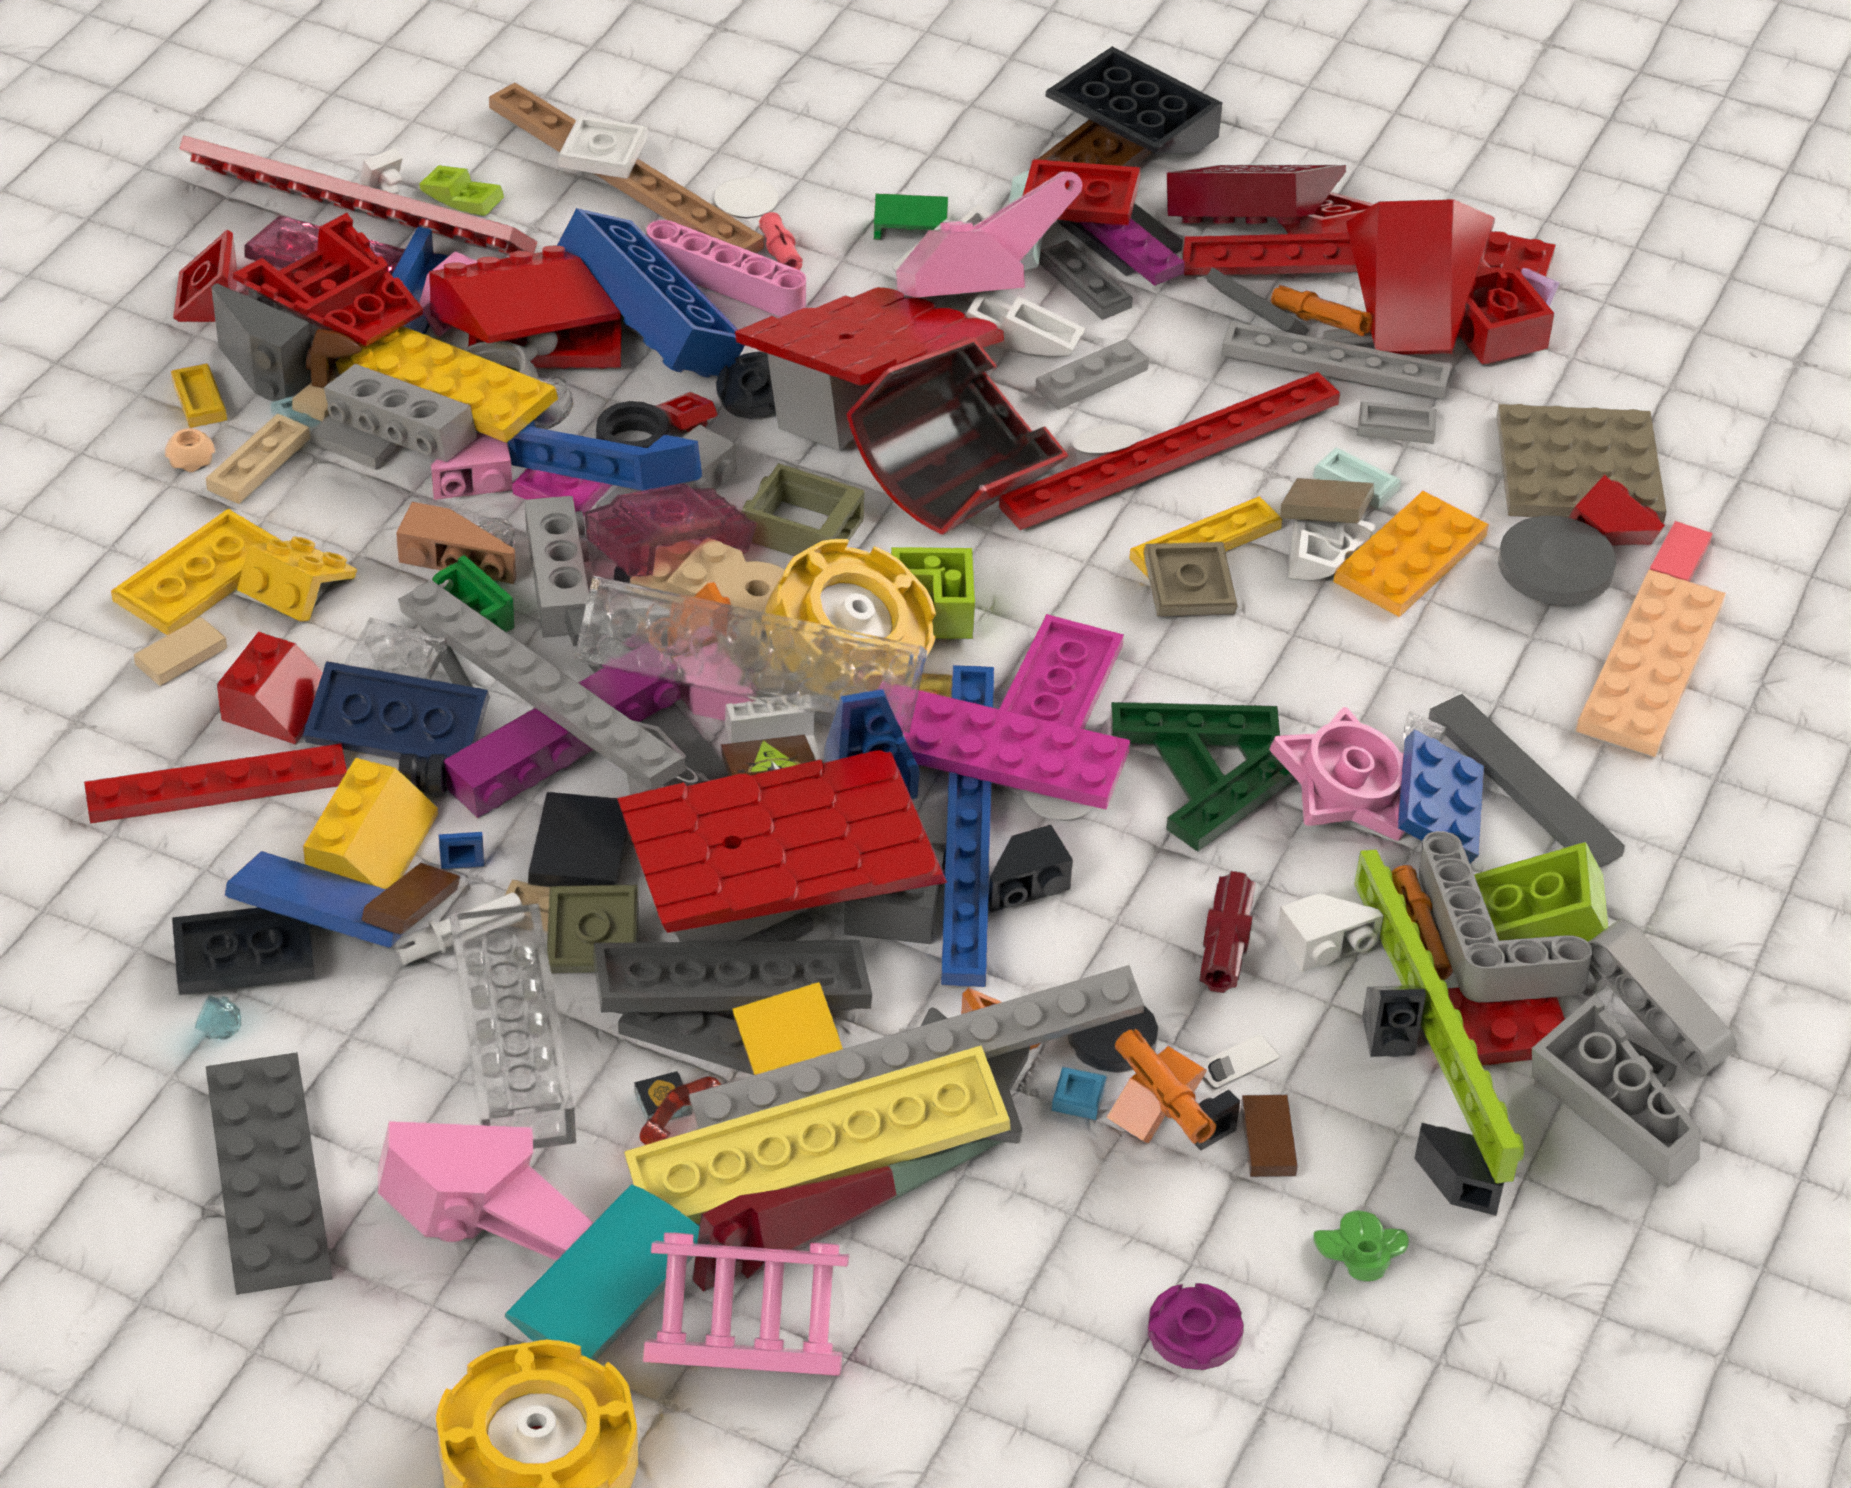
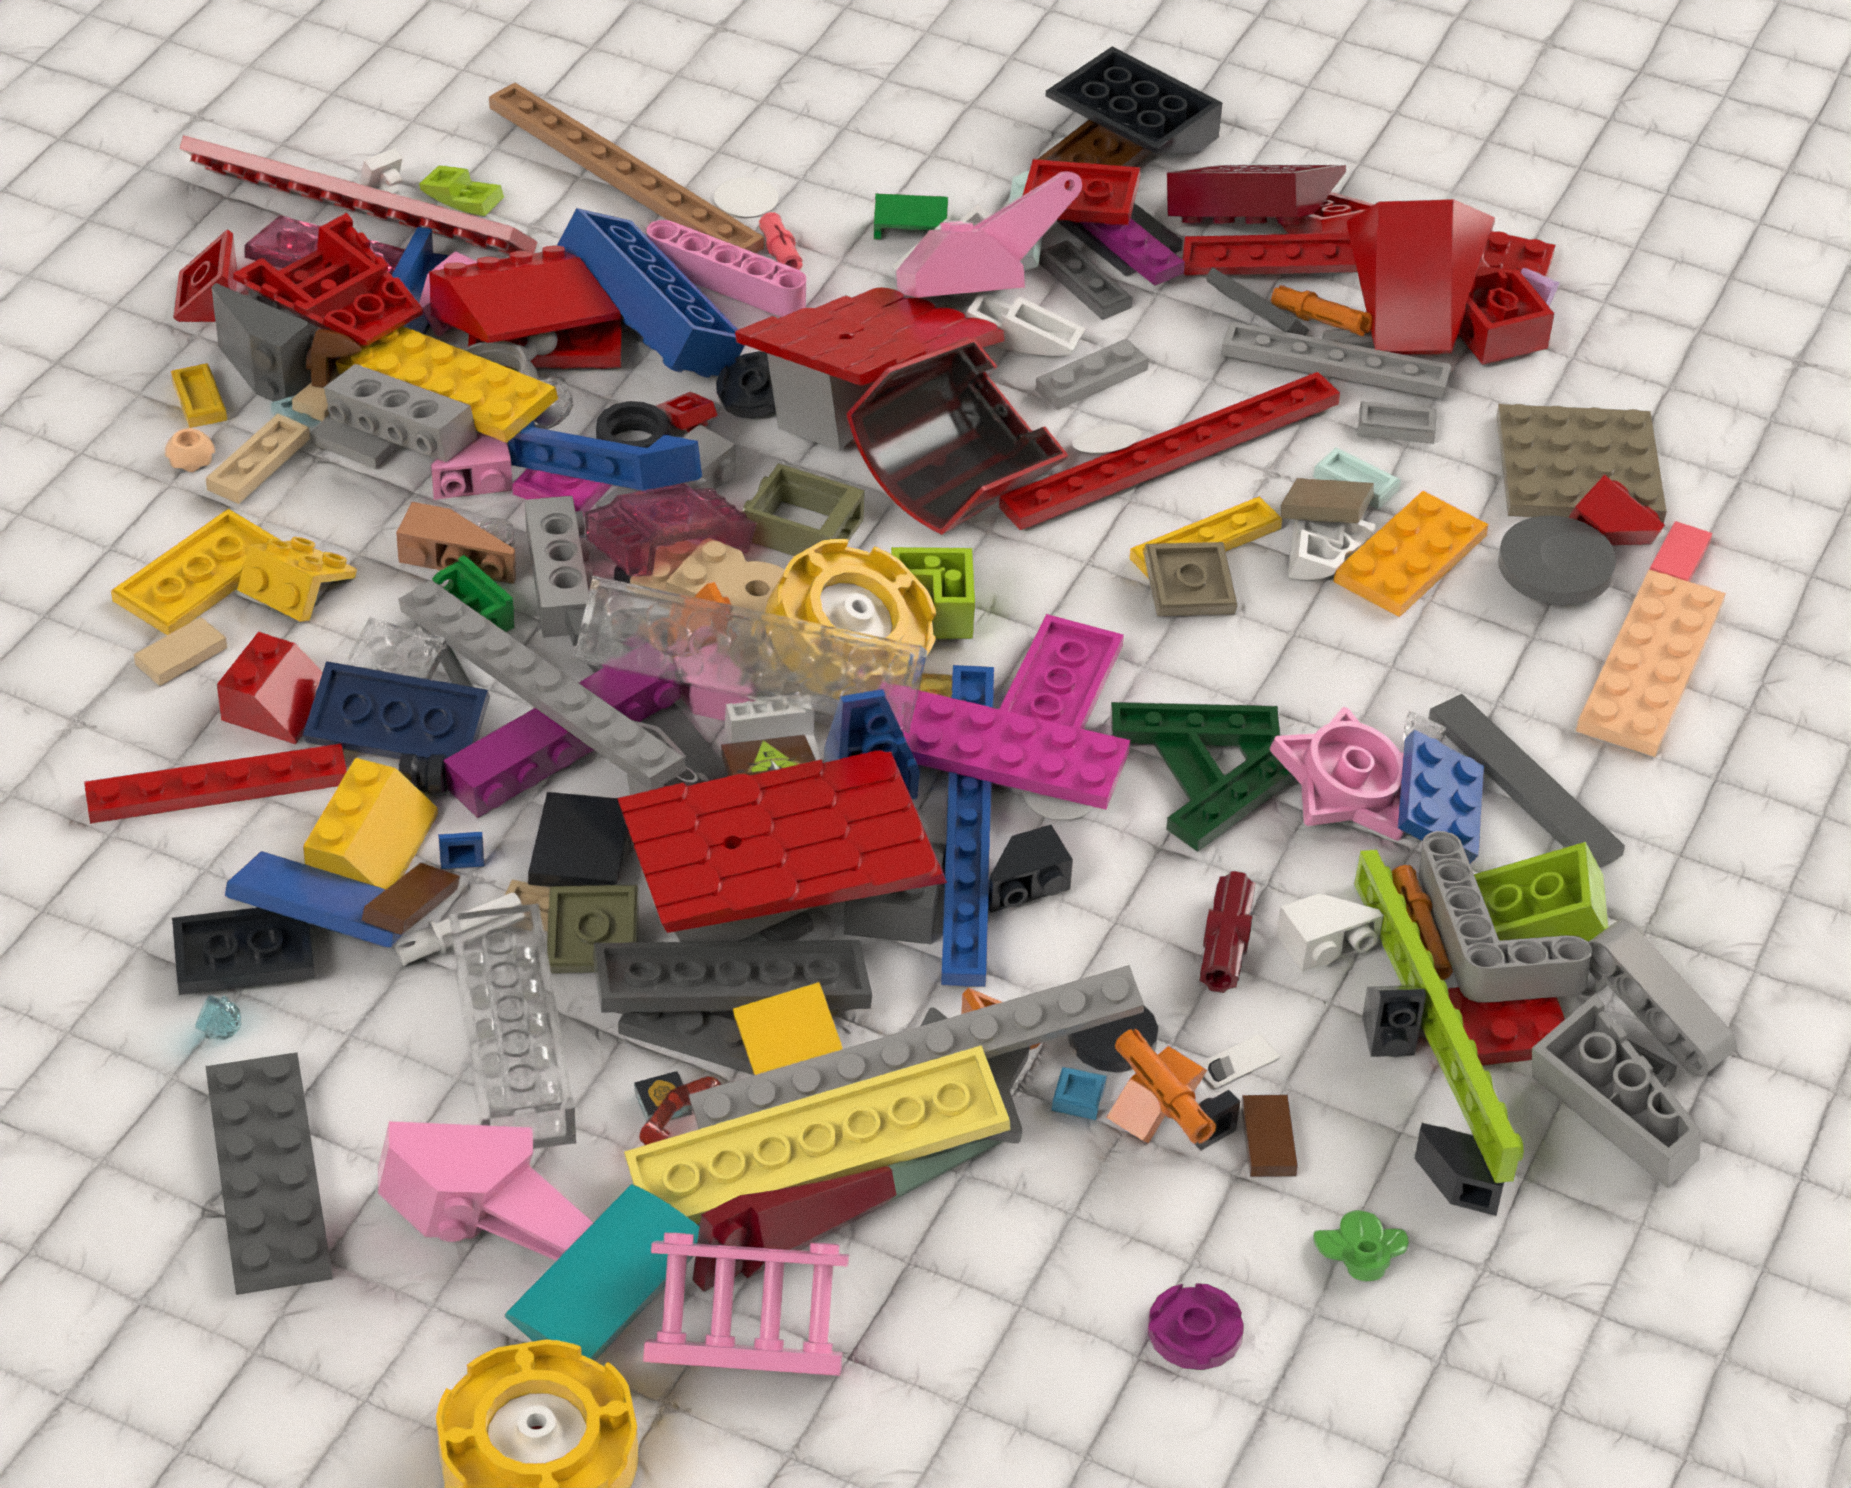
(602, 146): white tile -> none

